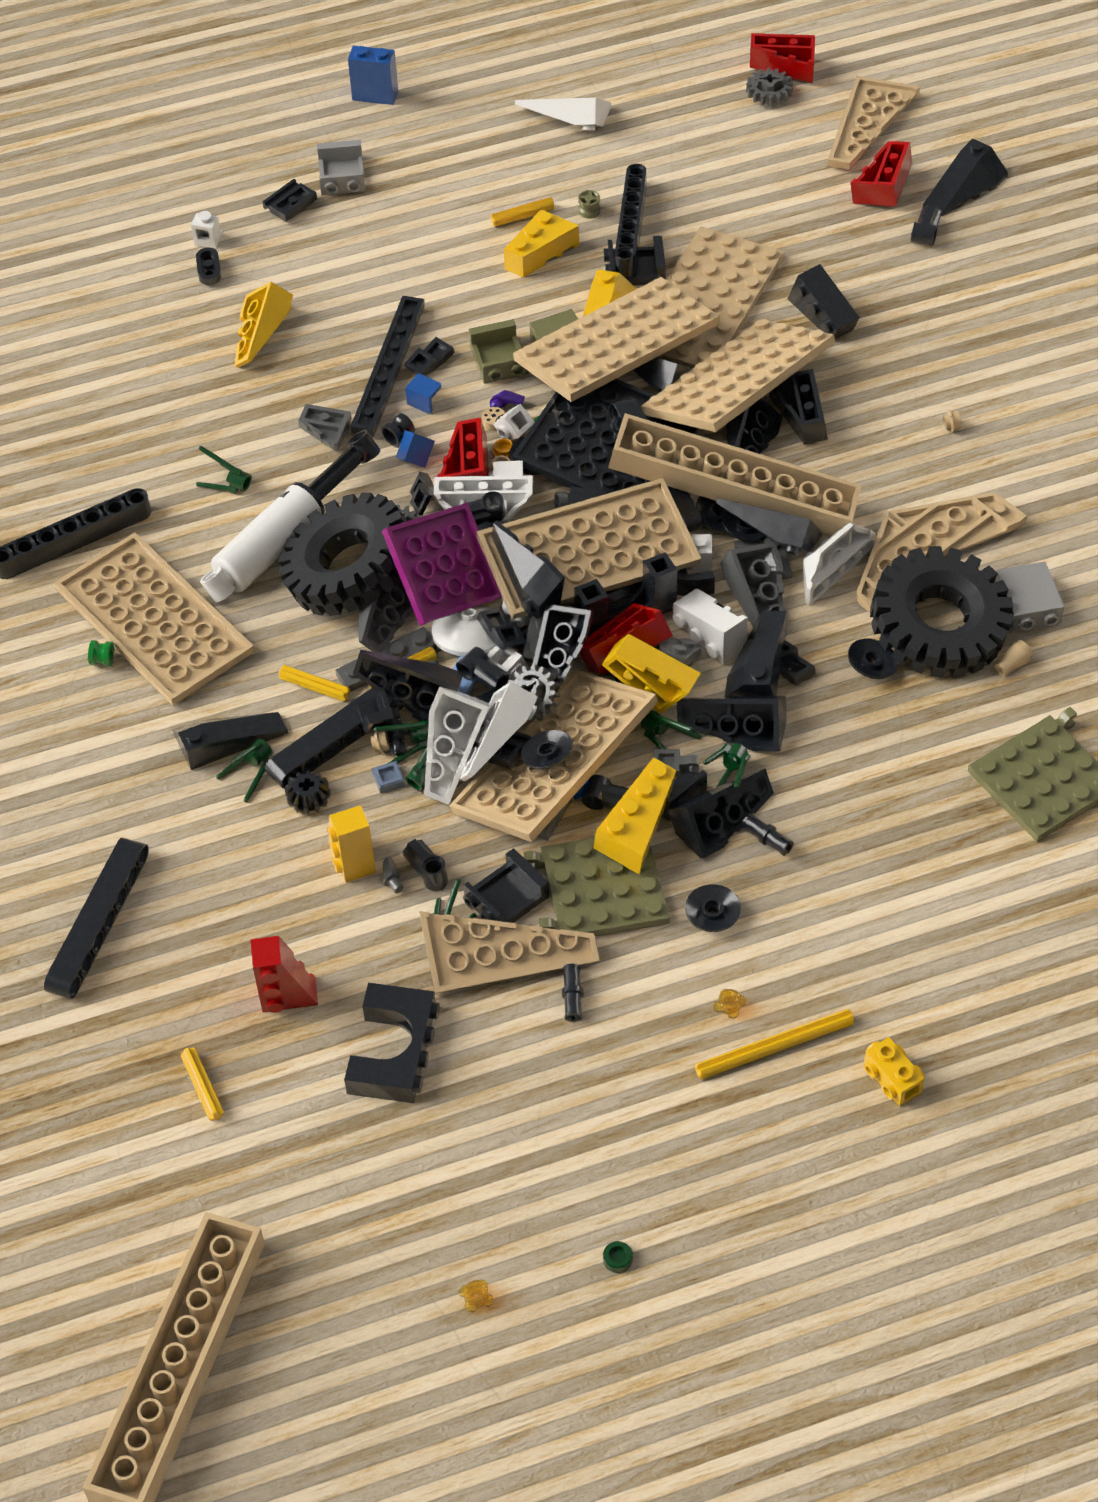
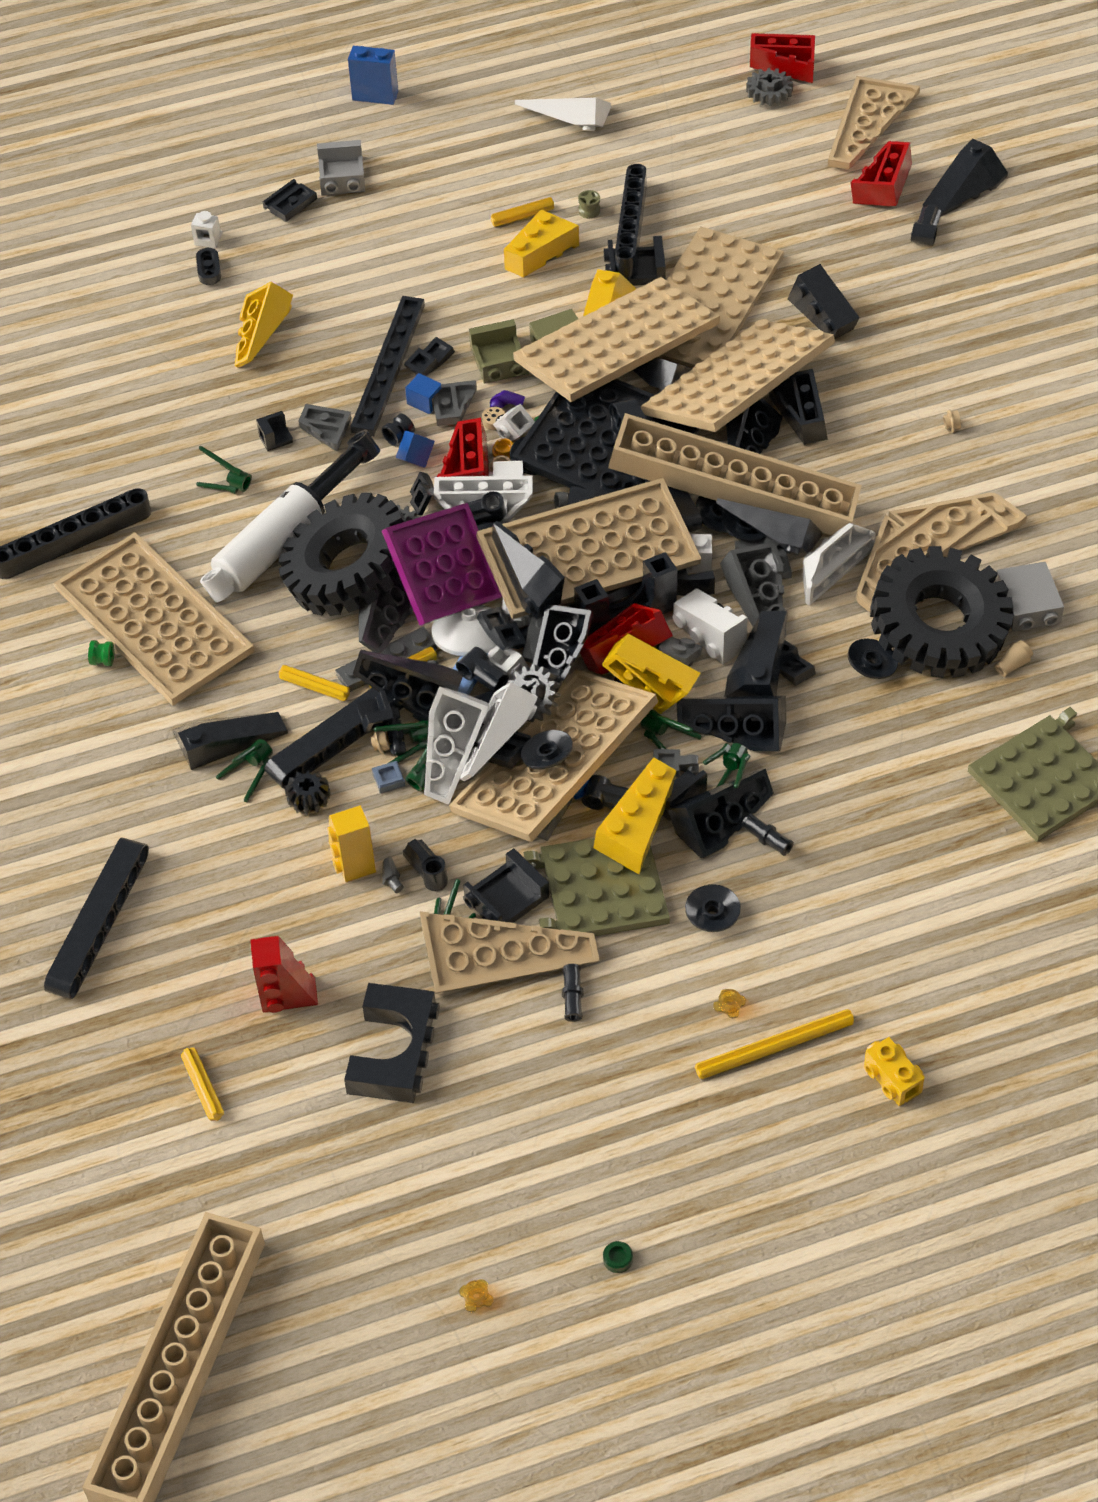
(273, 431): none -> black panel
(453, 401): none -> dark grey wing

